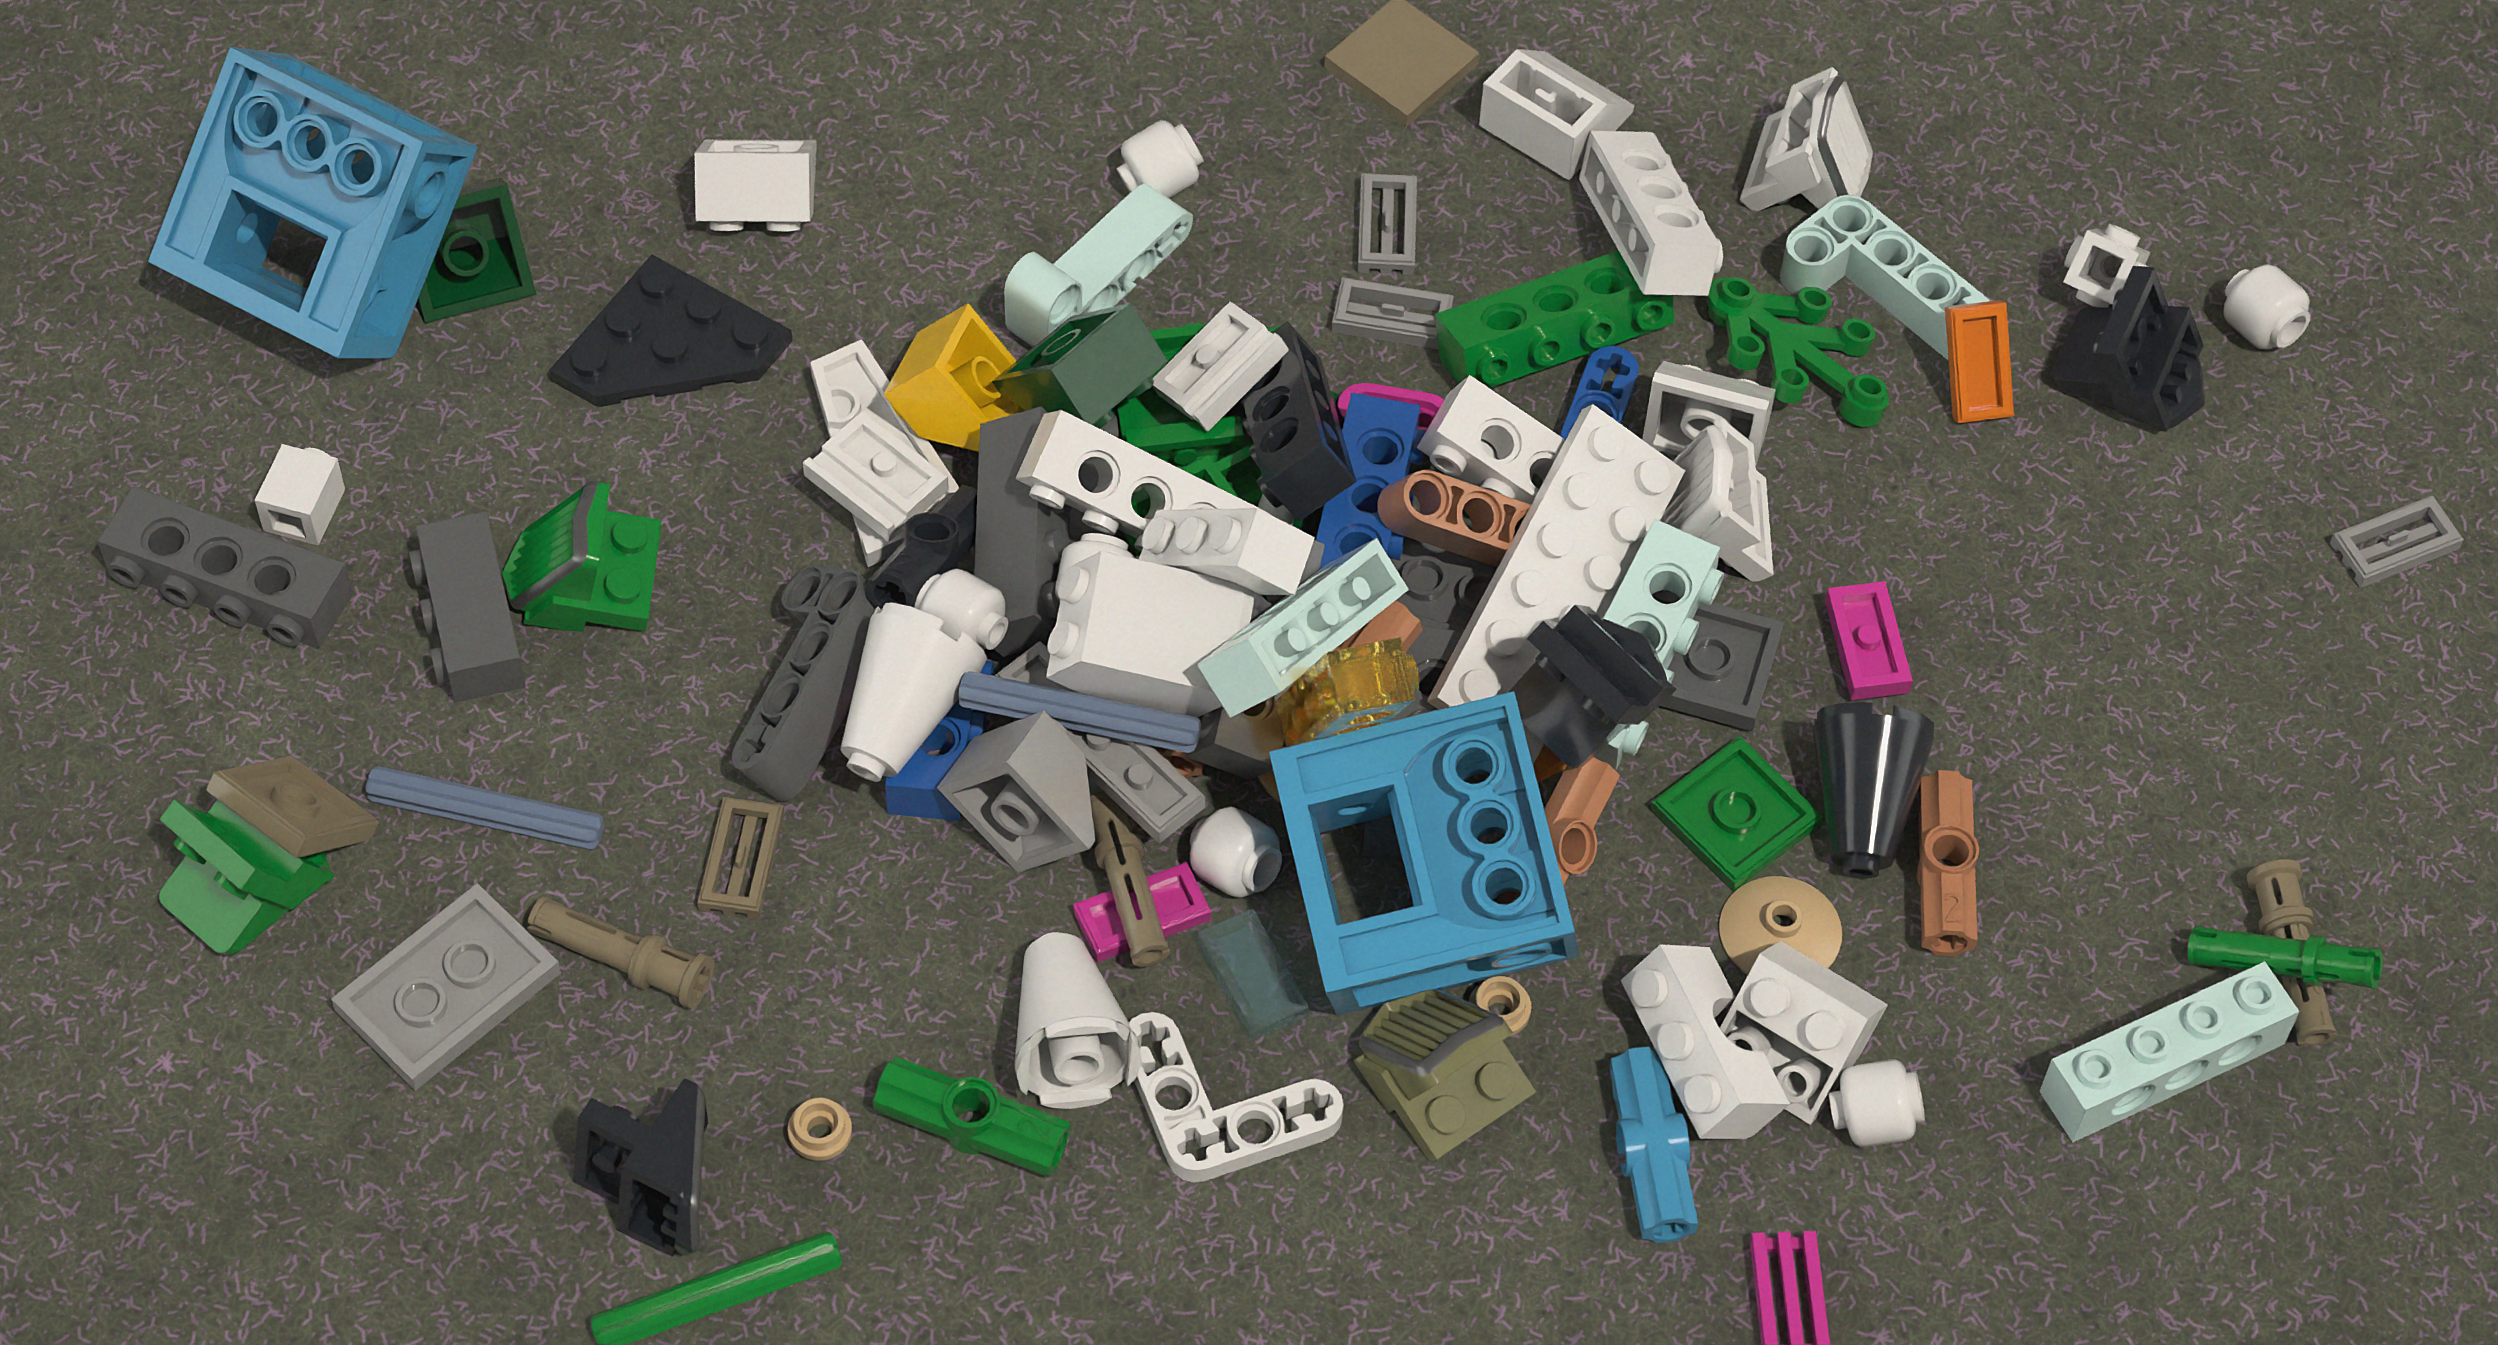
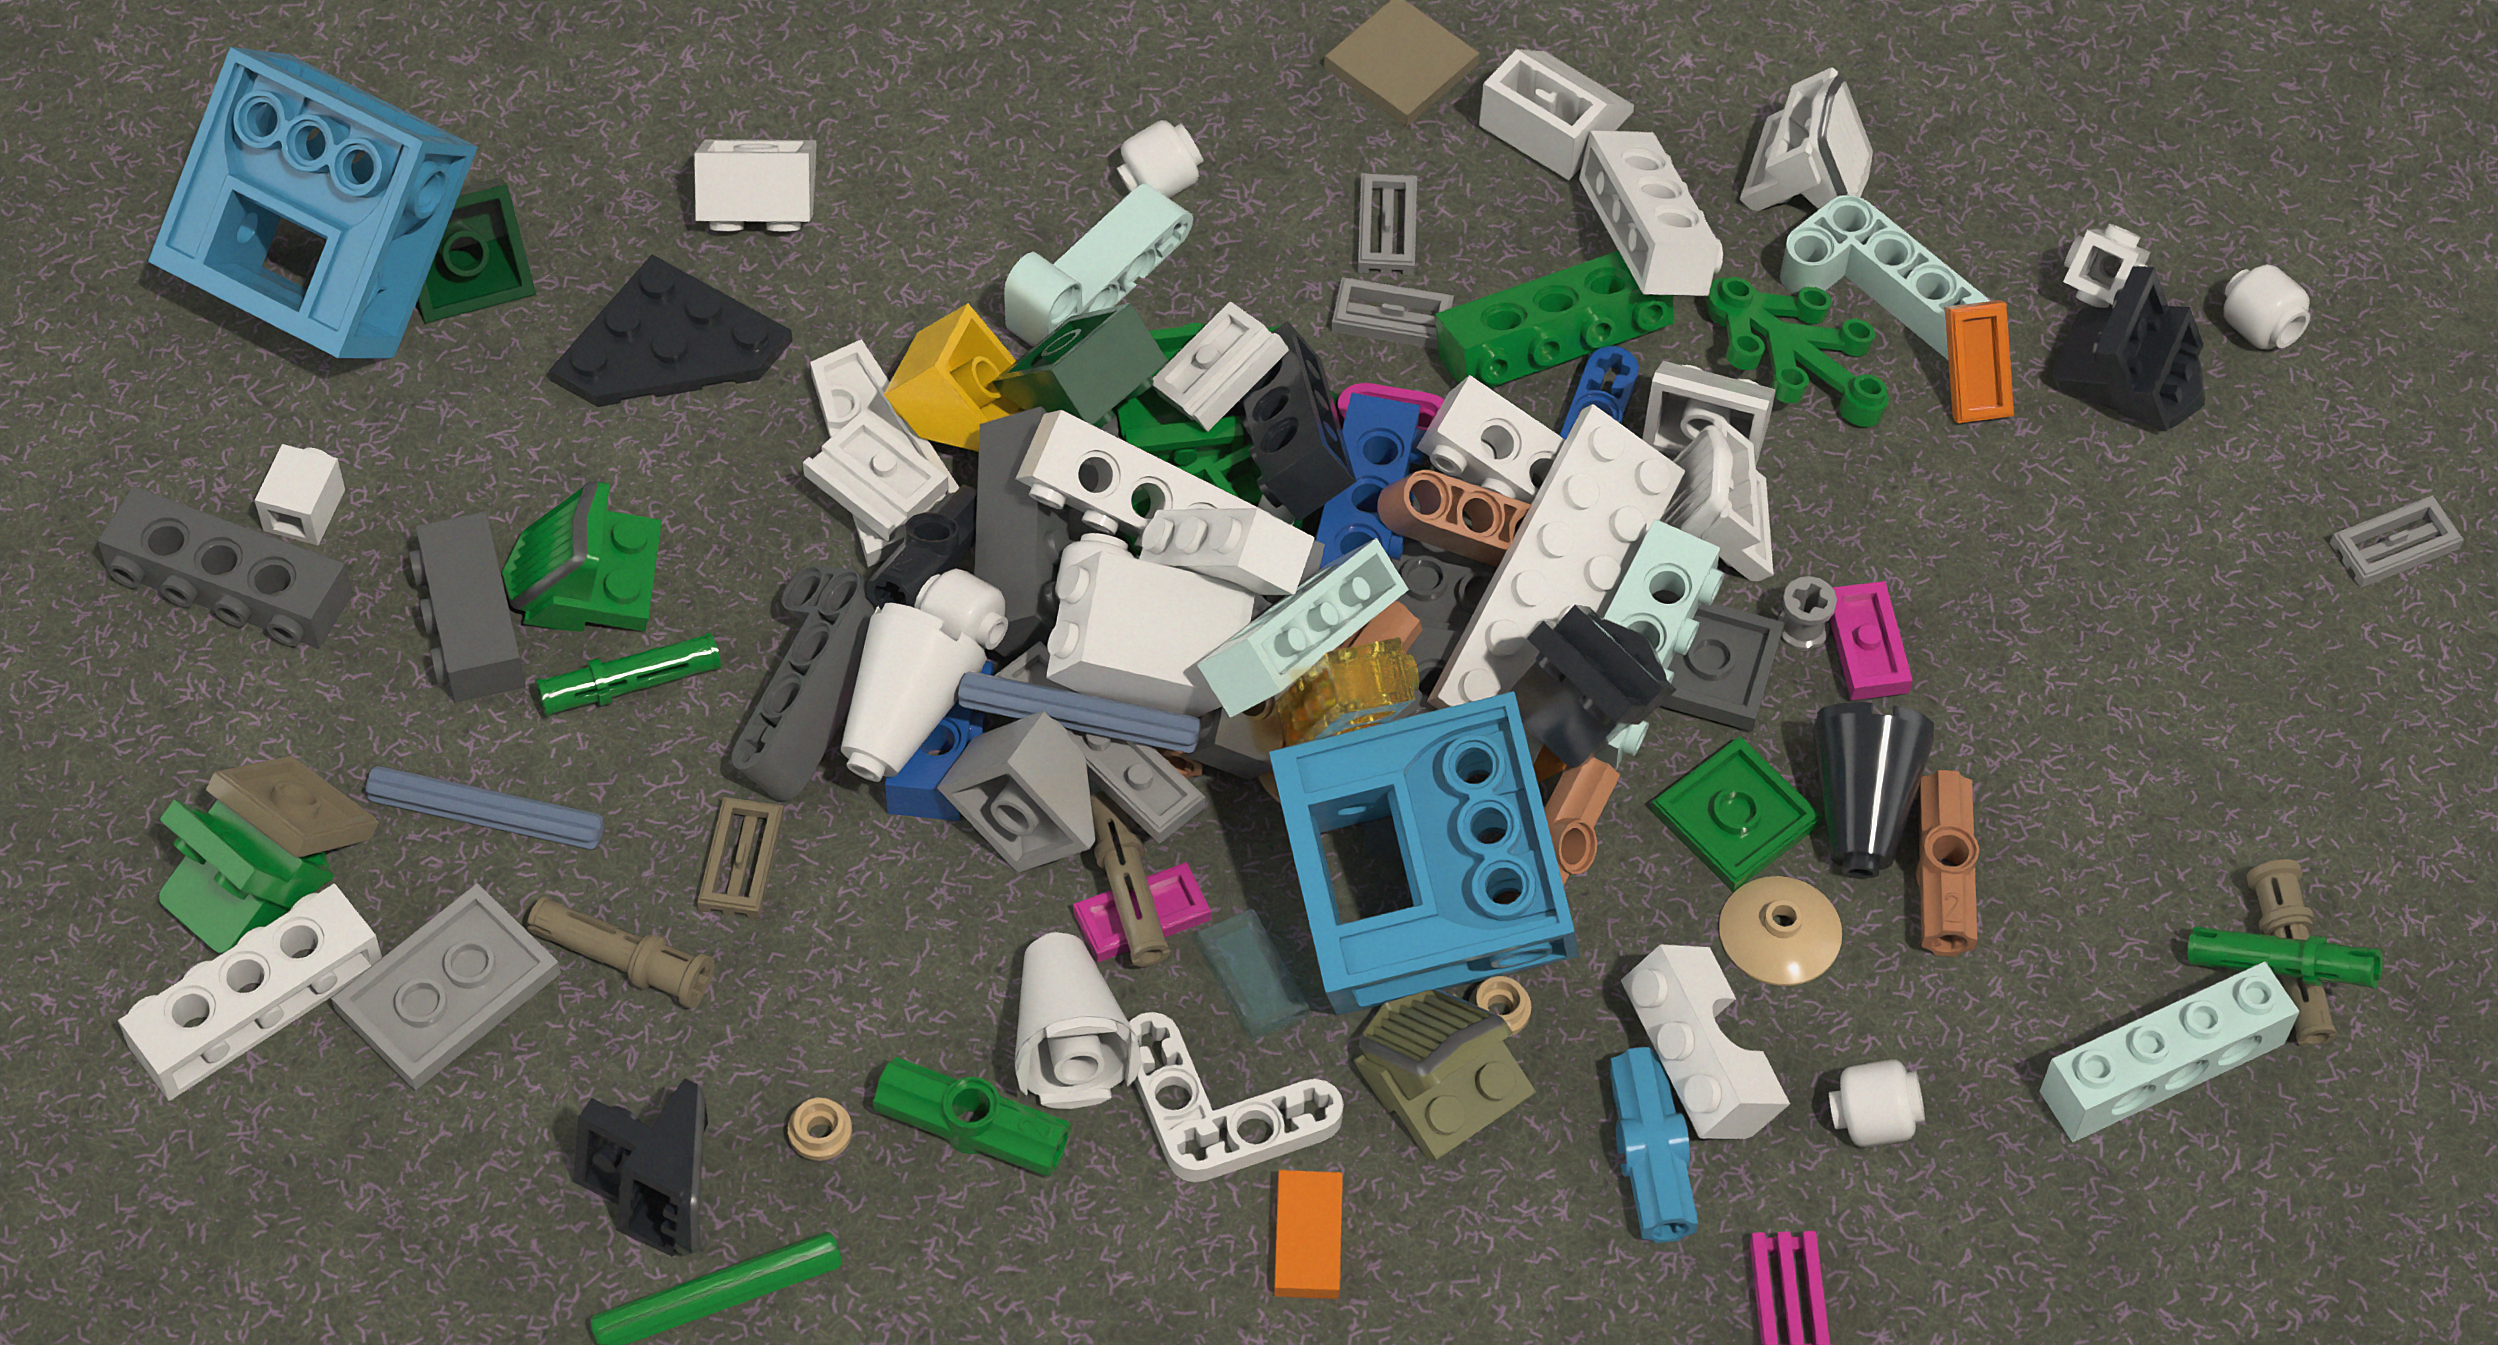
(239, 1021): none -> white brick
(627, 674): none -> green pin
(1235, 852): white head -> none
(1308, 1234): none -> orange tile
(1803, 1022): white slope -> none
(1806, 612): none -> light grey bush

